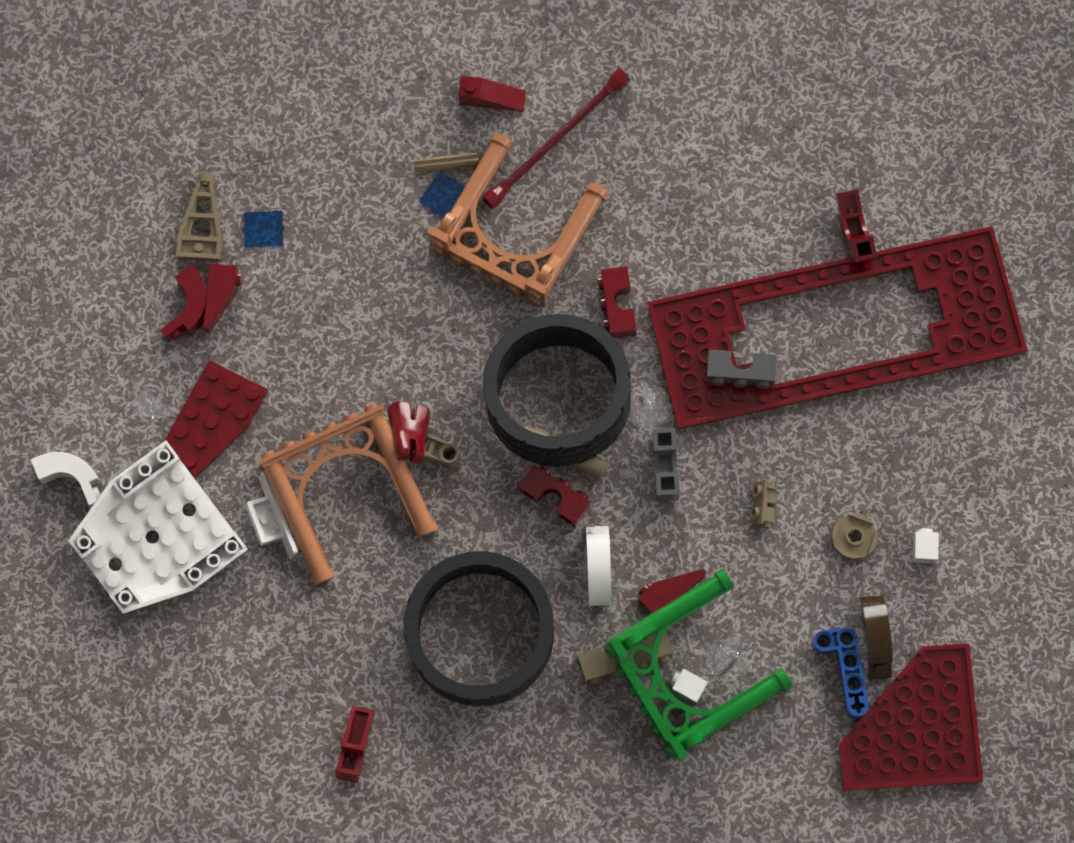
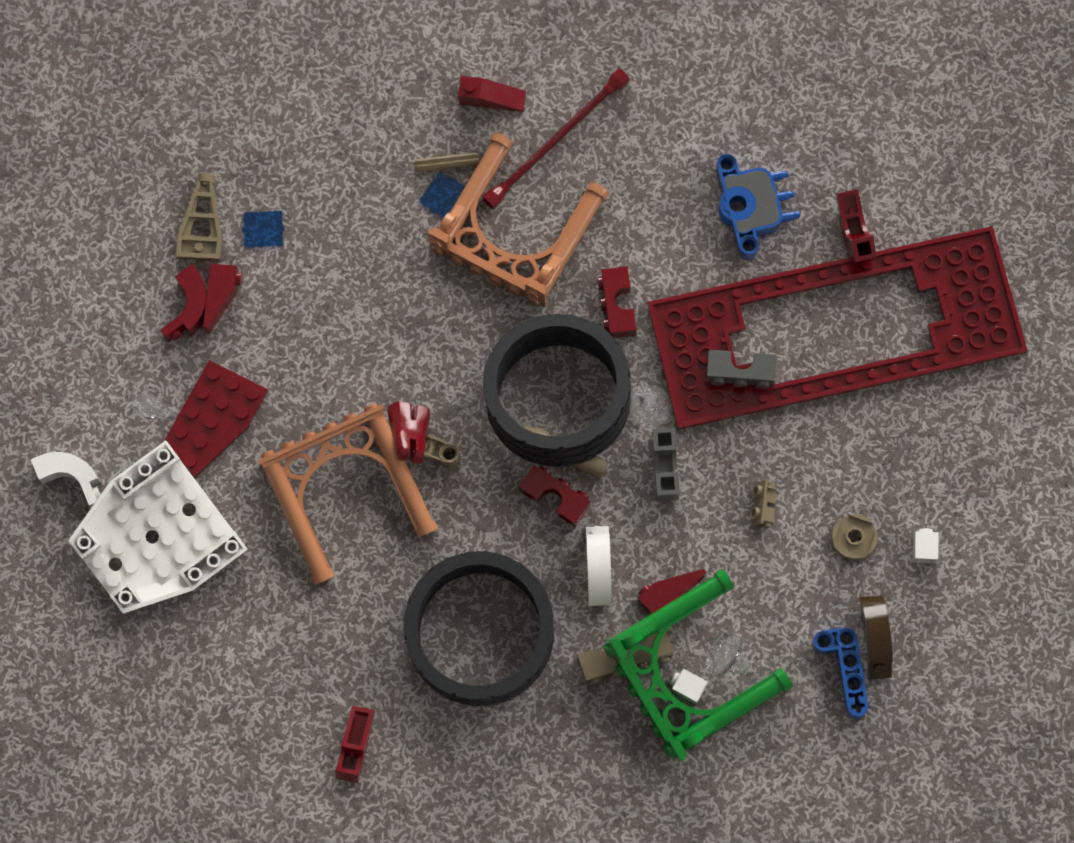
(269, 519): white bracket -> none
(761, 201): none -> blue piece
(918, 728): dark red plate -> none

